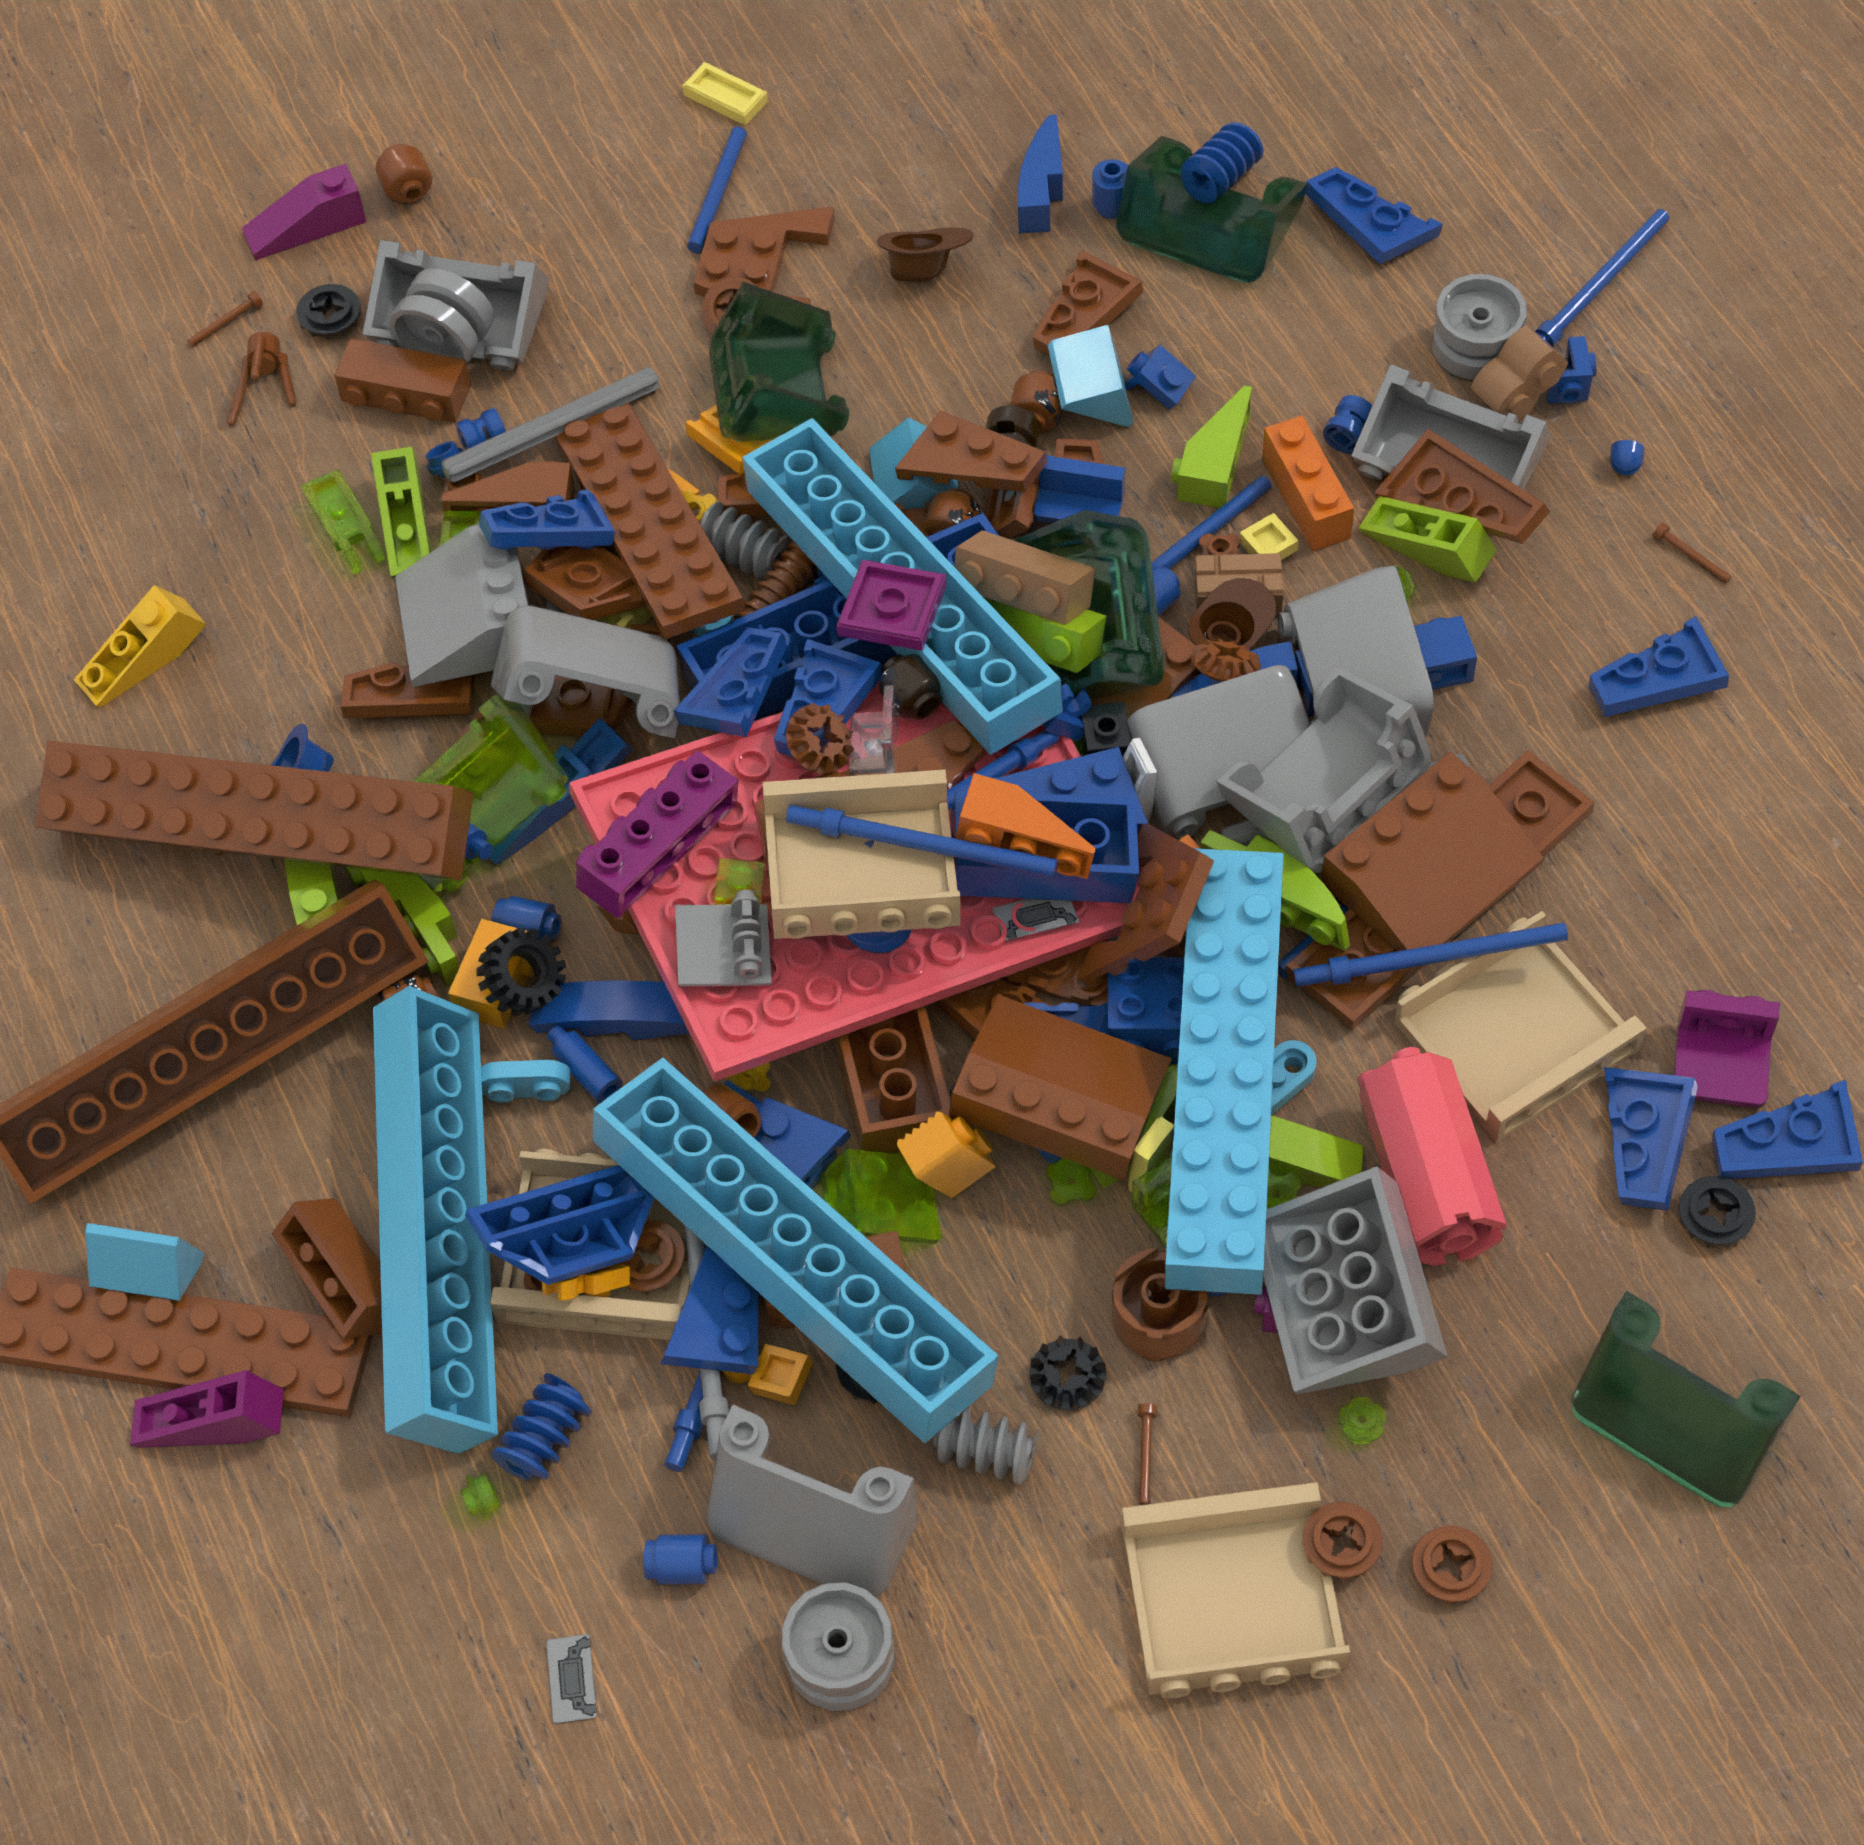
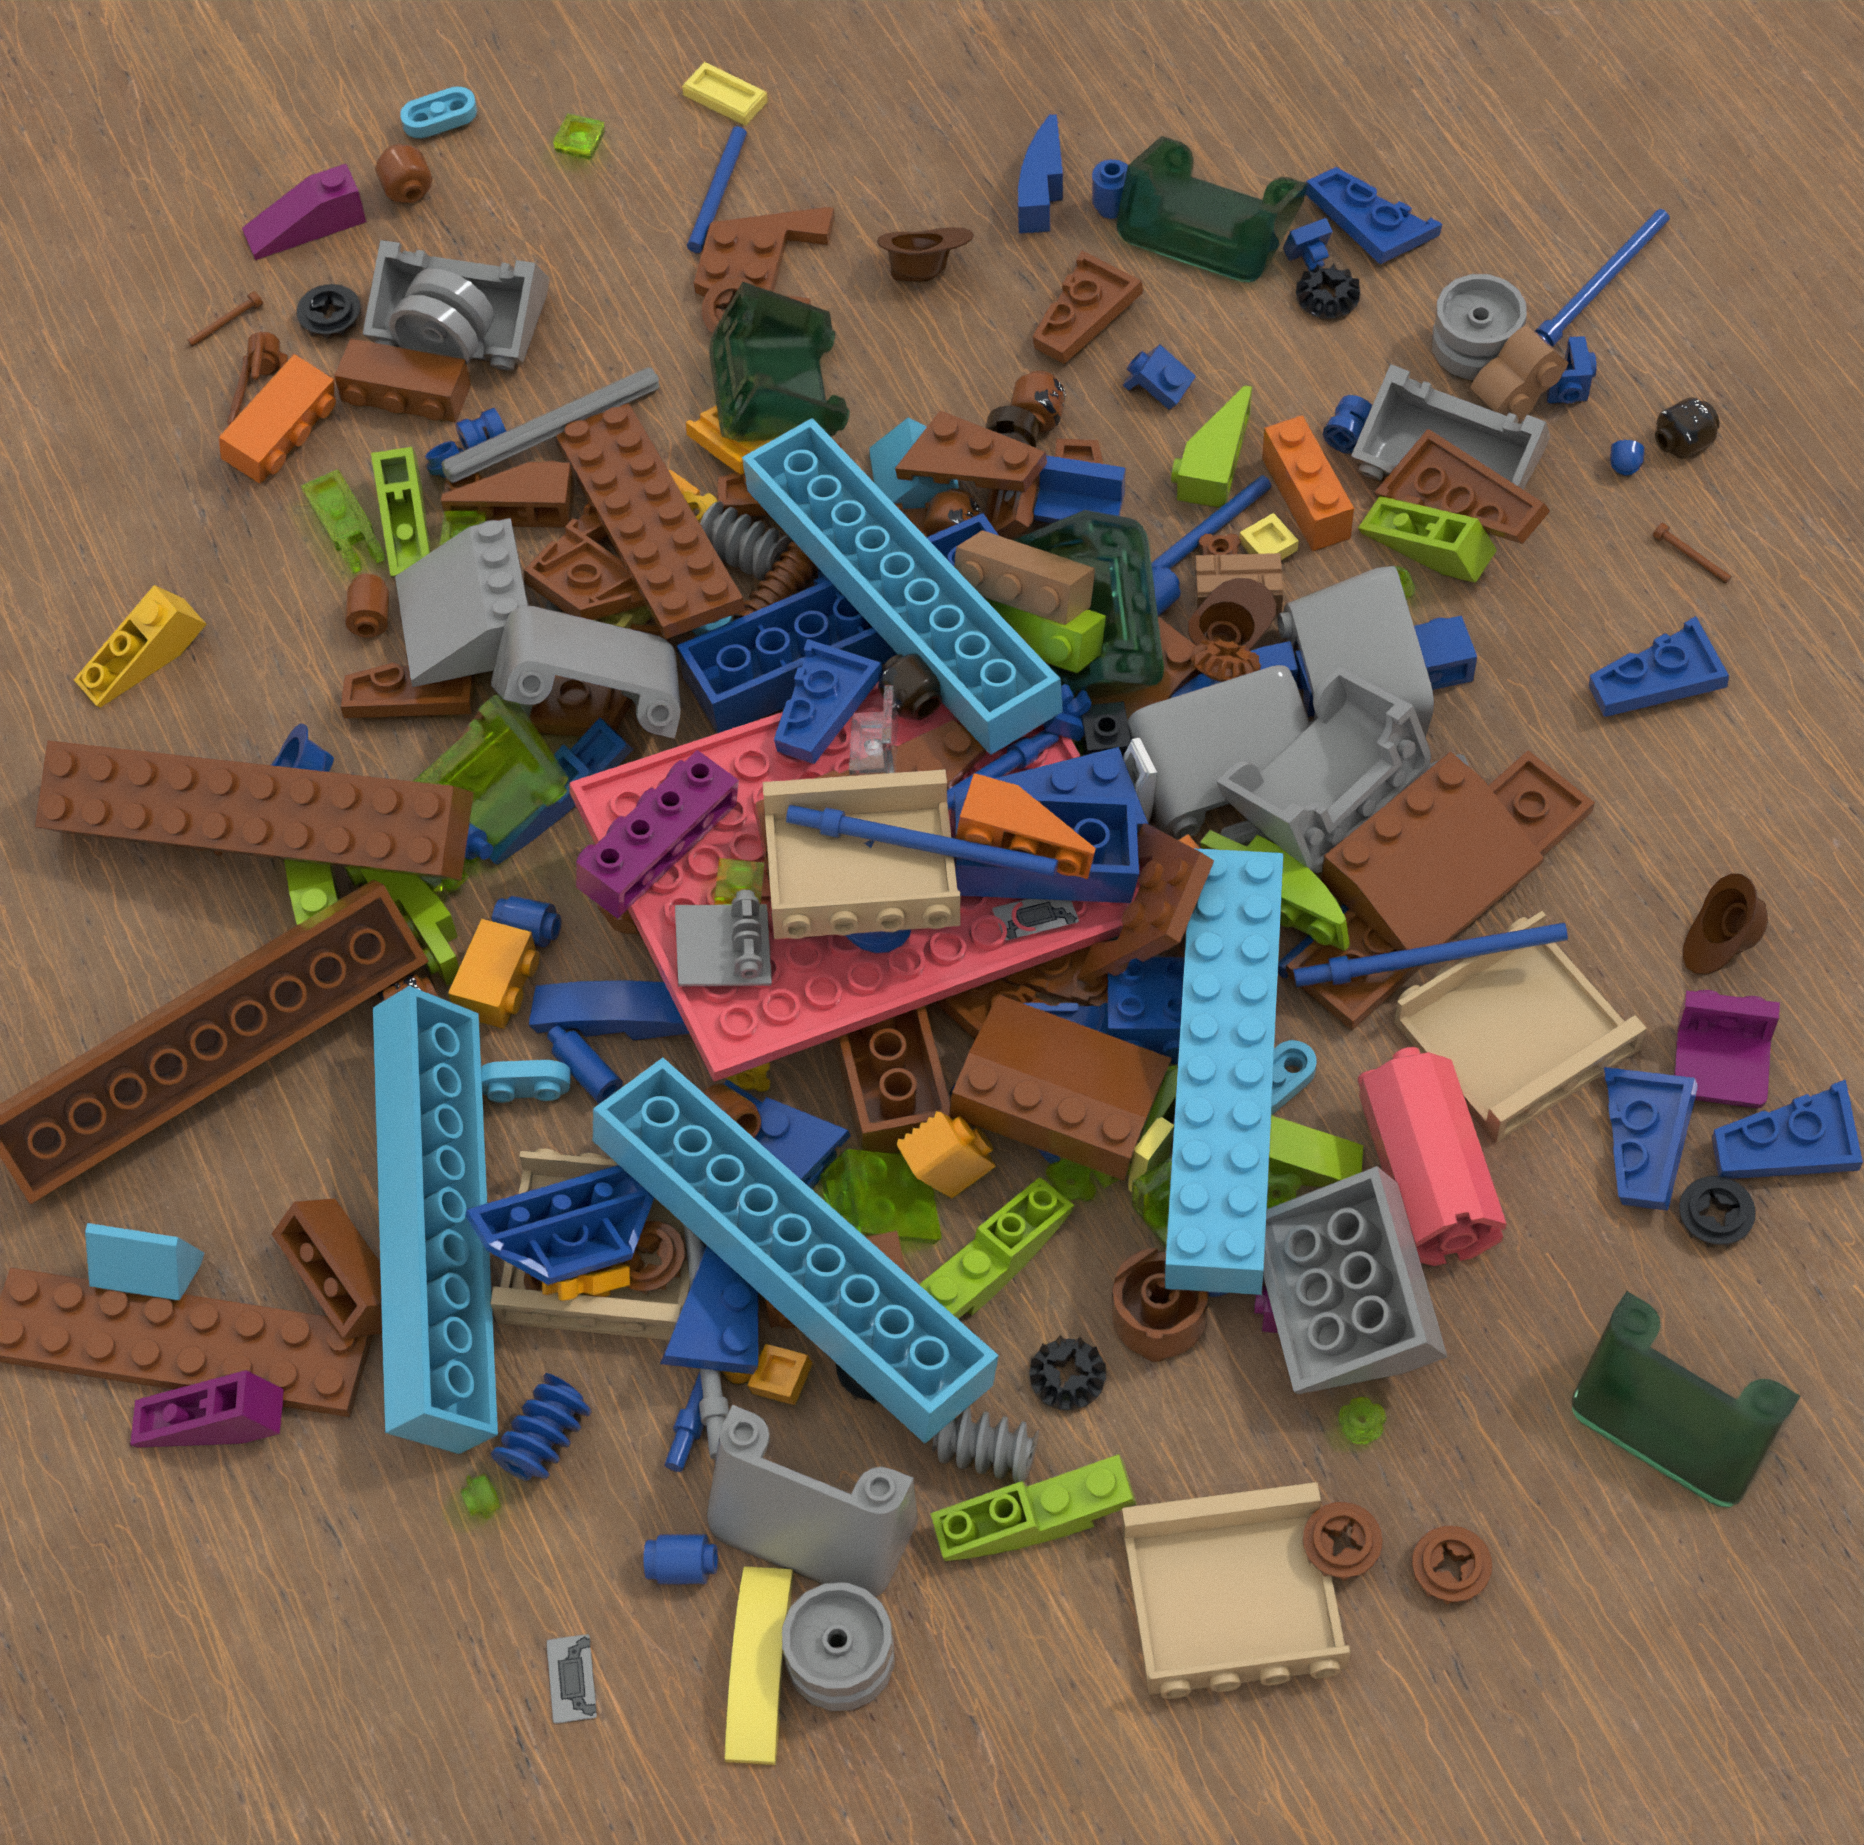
(277, 419): none -> orange brick
(367, 606): none -> dark orange brick
(438, 112): none -> medium azure plate
(540, 958): black tyre -> none
(557, 523): blue wing -> none
(579, 136): none -> clear neon green plate
(735, 686): blue wing -> none
(757, 1666): none -> light yellow slope
(805, 745): dark orange gear -> none
(892, 605): magenta tile -> none
(999, 1249): none -> lime slope
(1034, 1513): none -> lime slope
(1090, 376): slope -> none
(1146, 1412): dark orange piece -> none
(1221, 162): blue piece -> none
(1310, 243): none -> blue tile
(1319, 301): none -> black gear
(1687, 427): none -> dark brown head
(1726, 925): none -> reddish brown piece

